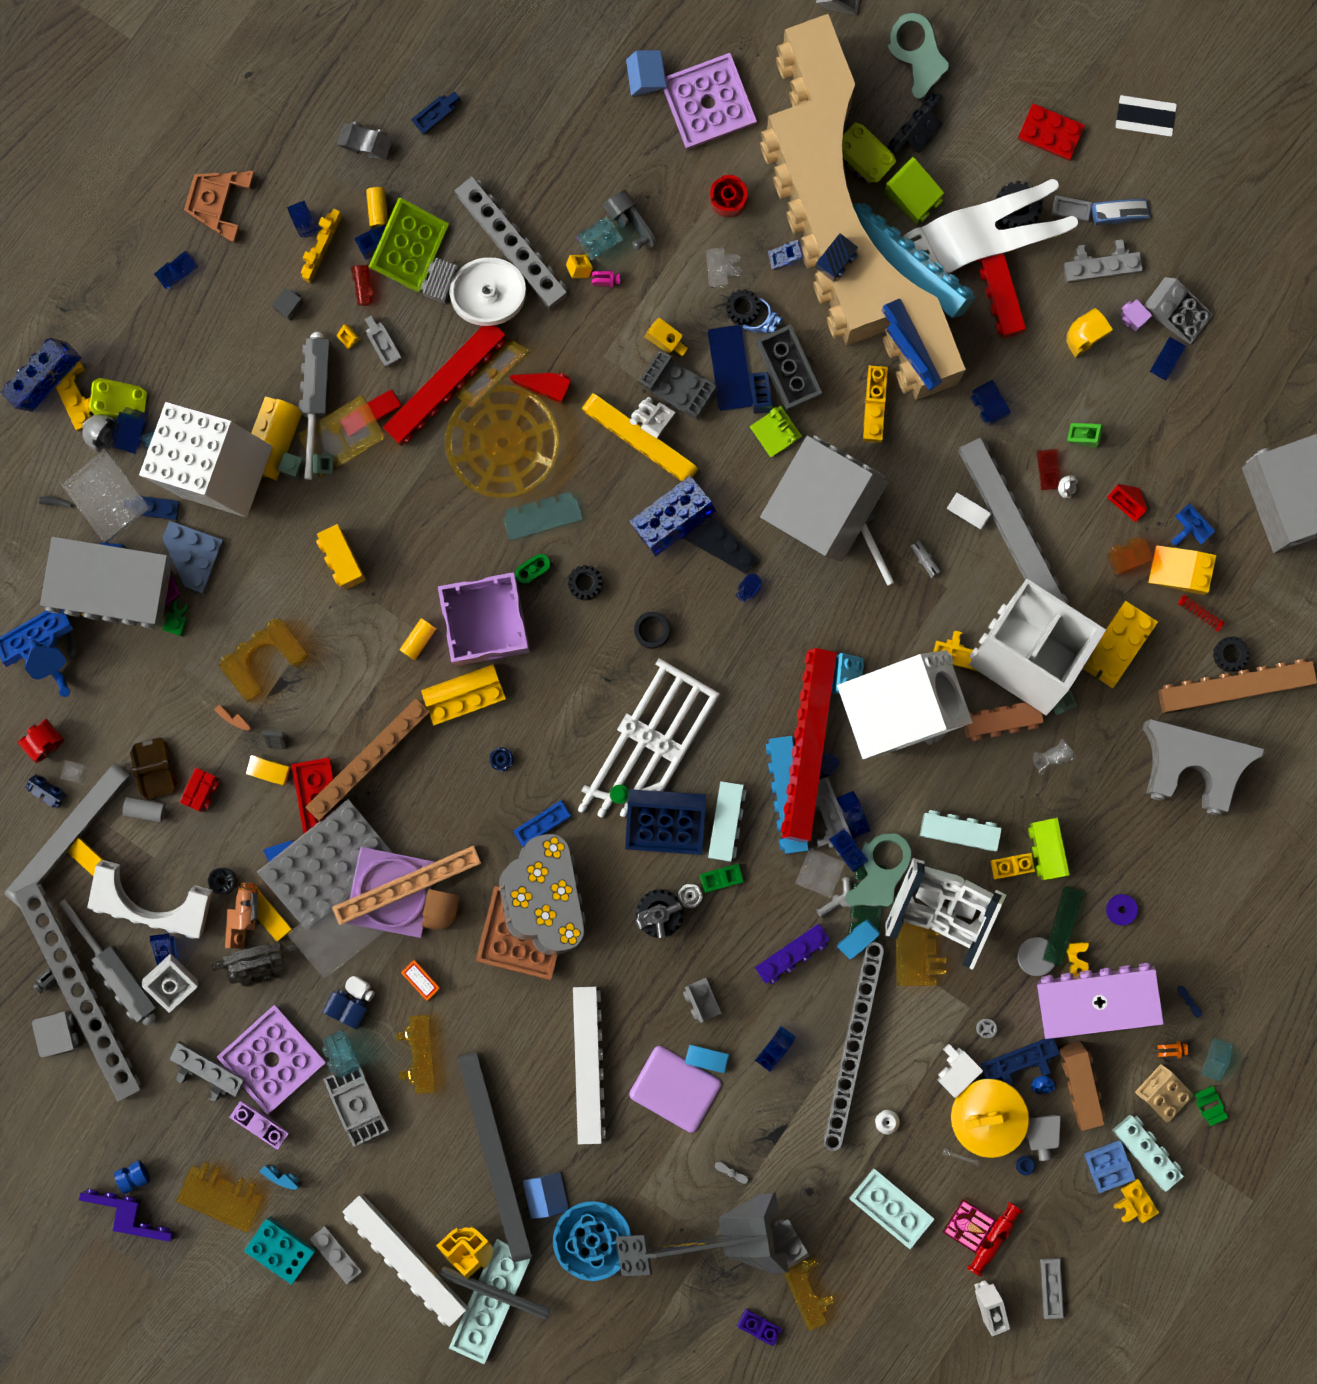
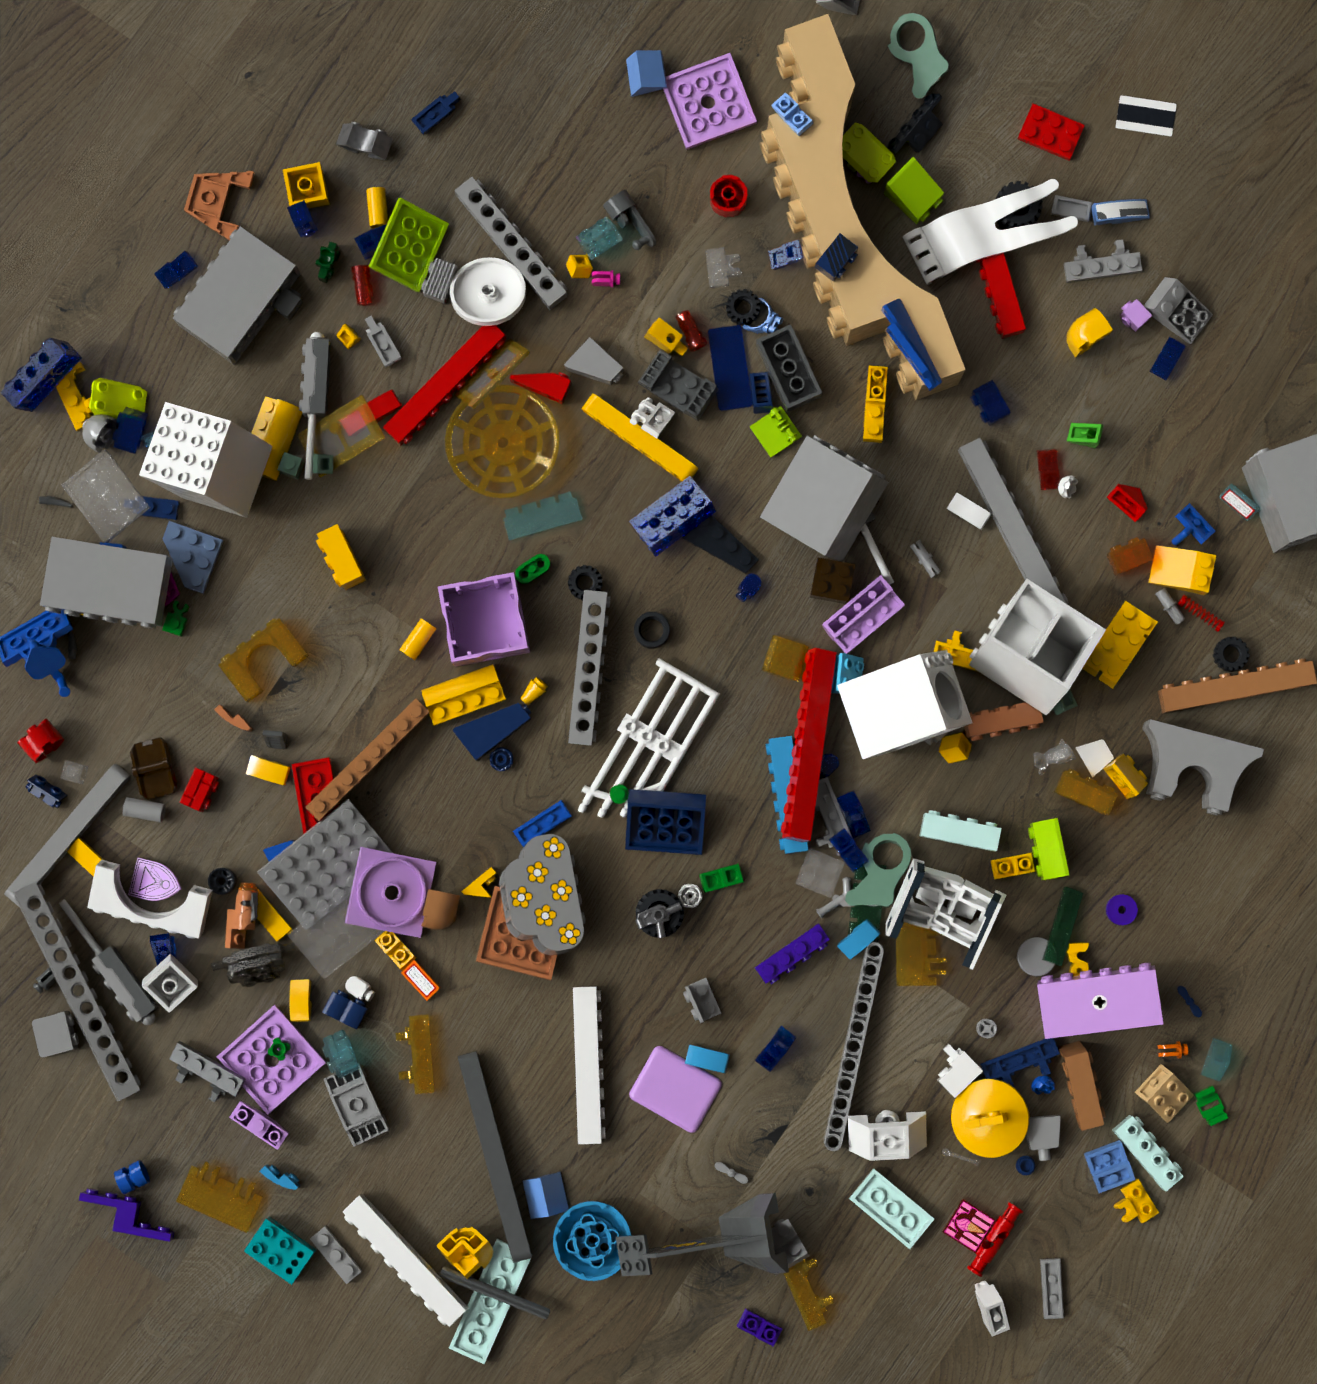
(153, 881): none -> lavender shield
(236, 295): none -> light grey brick
(279, 1054): none -> green plate
(300, 1000): none -> yellow slope
(306, 184): none -> yellow brick
(324, 238): yellow hinge -> none
(327, 257): none -> dark green plate
(395, 949): none -> yellow slope
(406, 885): light nougat tile -> none
(476, 887): none -> yellow slope
(490, 730): none -> dark blue slope
(534, 690): none -> yellow cone
(588, 736): none -> light grey brick
(594, 363): none -> light grey slope
(690, 330): none -> clear red axle
(725, 821): light aqua brick -> none
(785, 658): none -> clear yellow slope
(792, 114): none -> light blue slope
(832, 580): none -> dark brown brick
(863, 614): none -> lavender brick
(887, 1139): none -> white slope
(914, 263): medium azure brick -> none
(955, 748): none -> yellow panel
(1086, 792): none -> clear yellow brick
(1095, 756): none -> white sticker
(1126, 776): none -> yellow slope
(1170, 606): none -> light grey axle
(1239, 502): none -> slope

